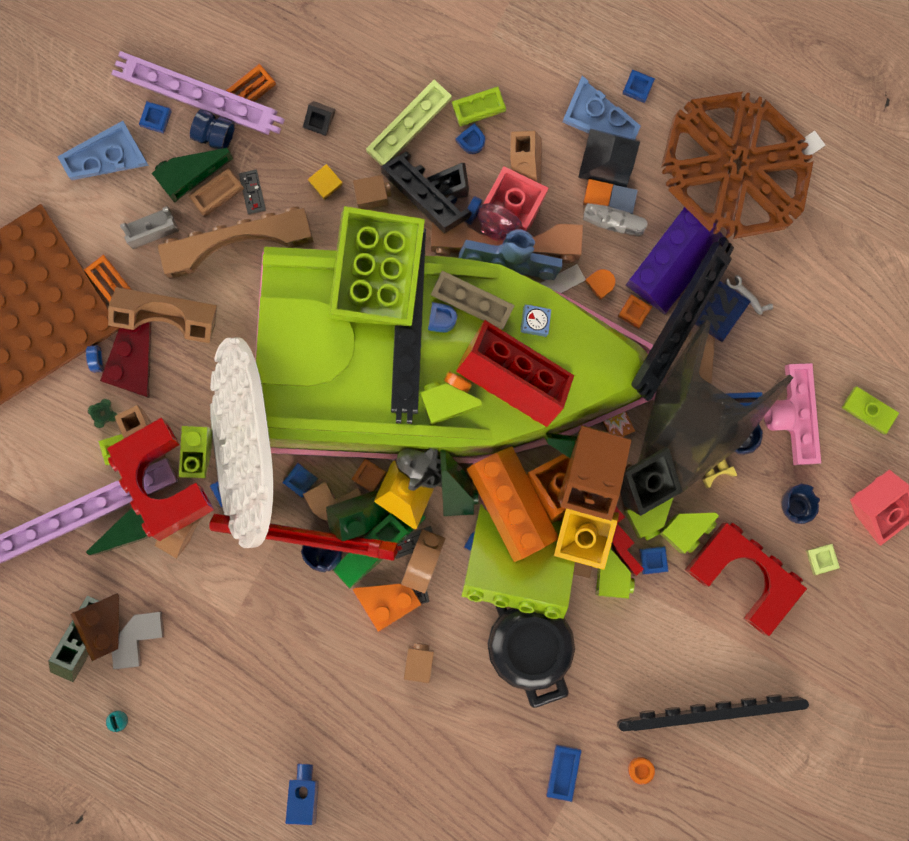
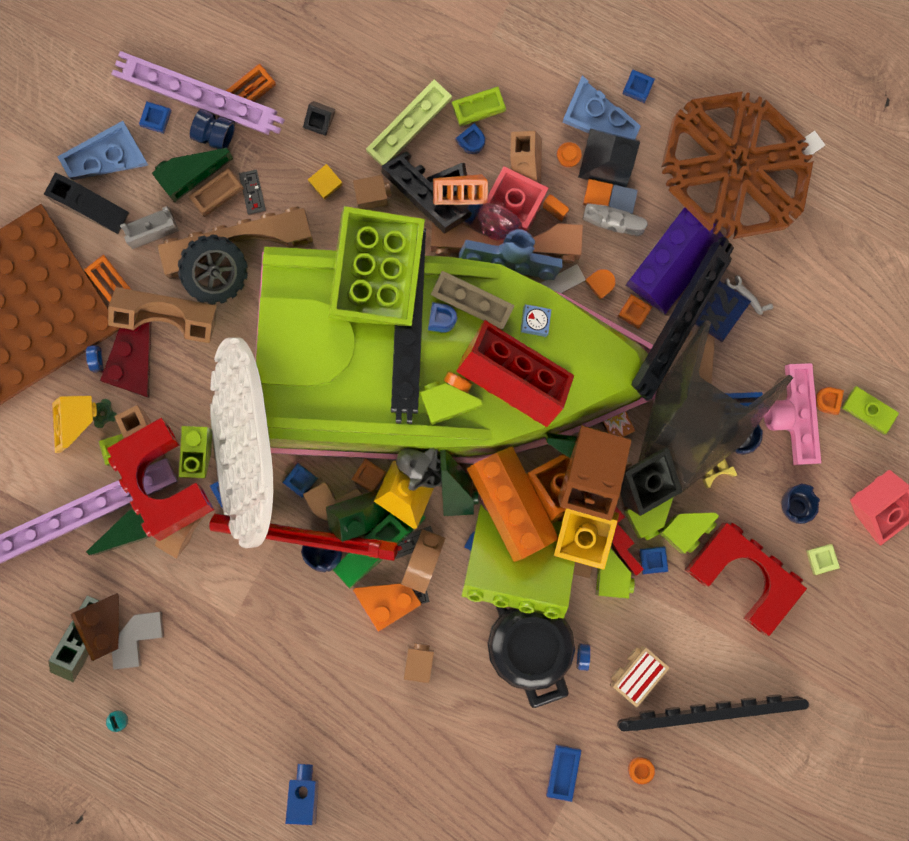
(71, 418): none -> yellow slope
(85, 203): none -> black slope
(228, 287): none -> black wheel
(461, 199): none -> orange slope
(555, 207): none -> orange tile
(569, 154): none -> orange plate
(583, 657): none -> blue tile
(638, 675): none -> brick
(829, 400): none -> orange tile

